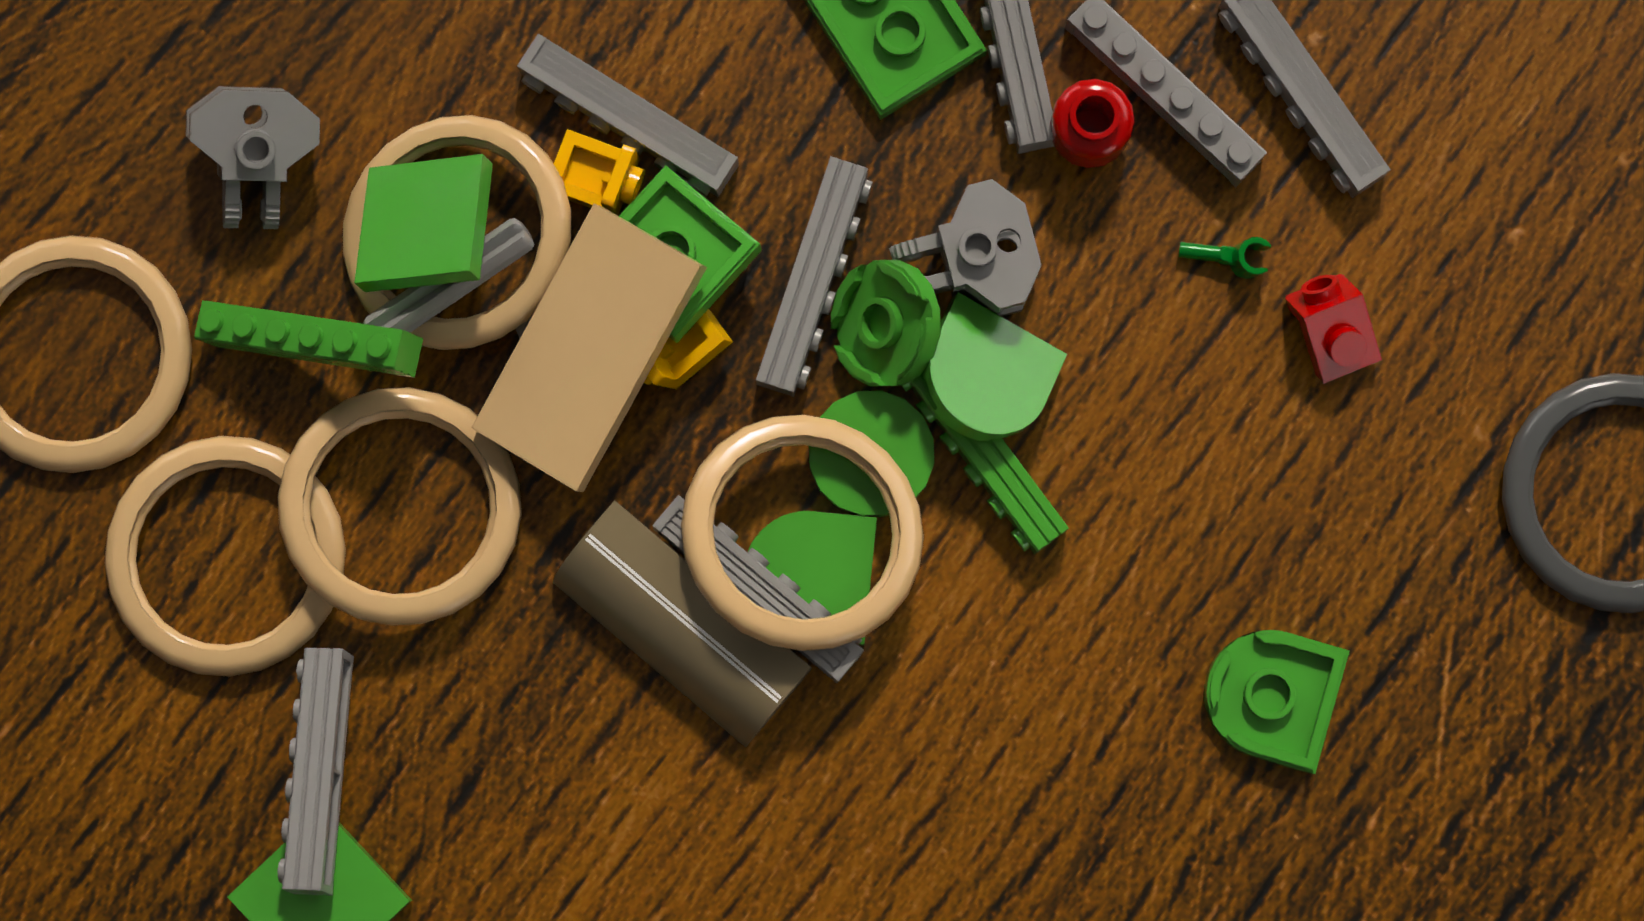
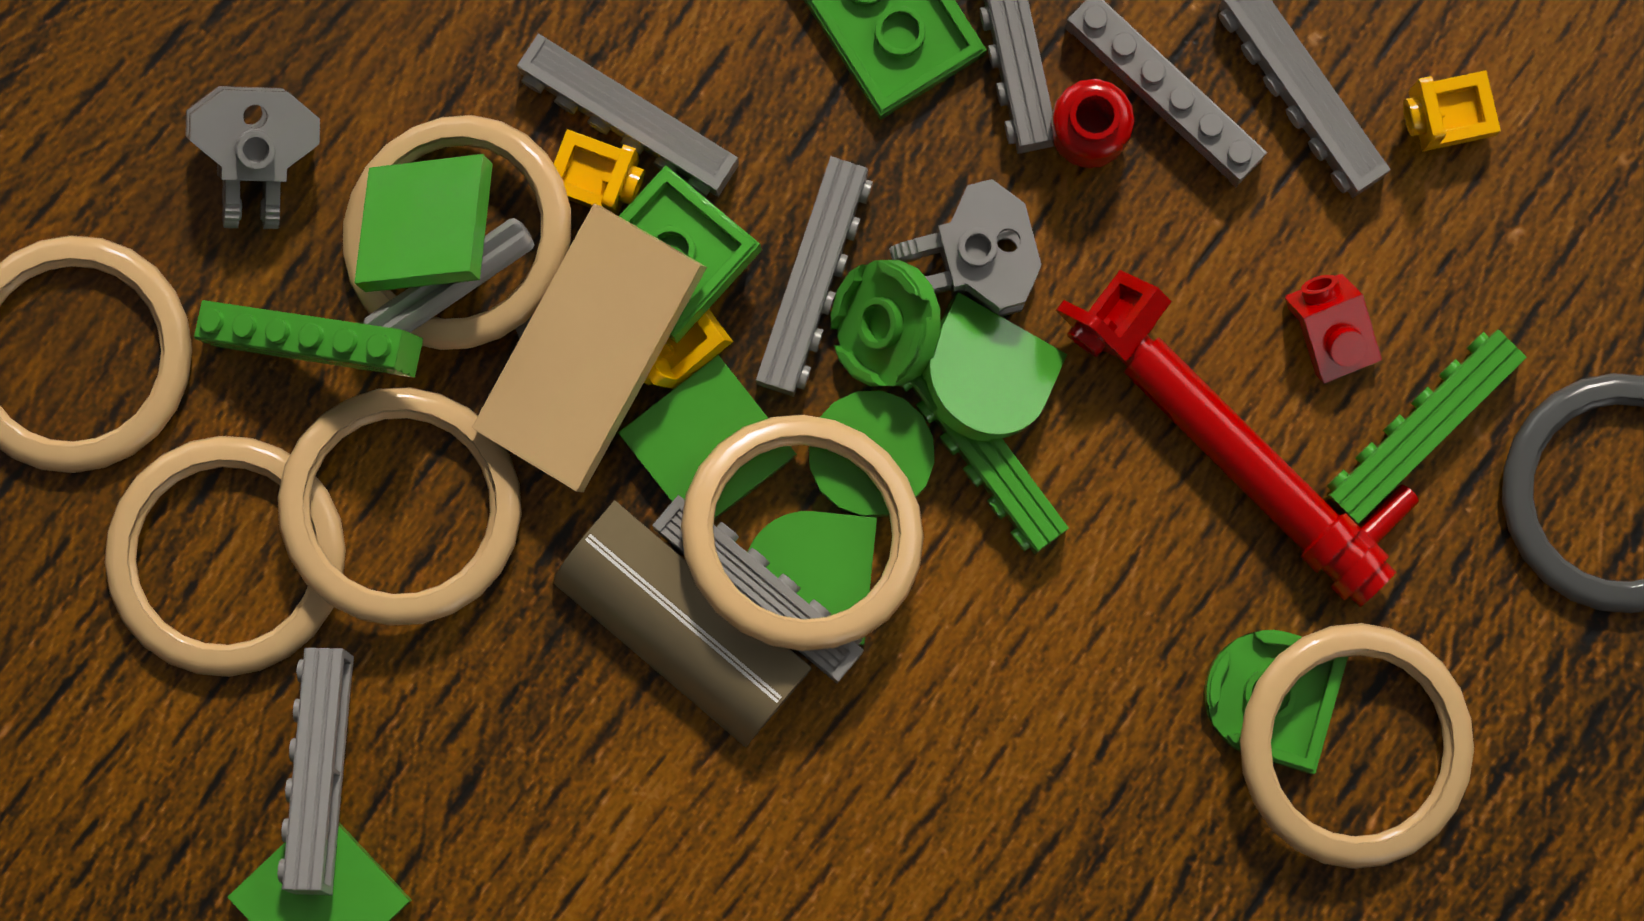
(689, 423): none -> bright green tile
(1117, 318): none -> red bracket
(1228, 255): green hand -> none
(1257, 750): none -> tan wedge
(1328, 540): none -> red cylinder
(1425, 427): none -> bright green piece
(1451, 110): none -> yellow bracket

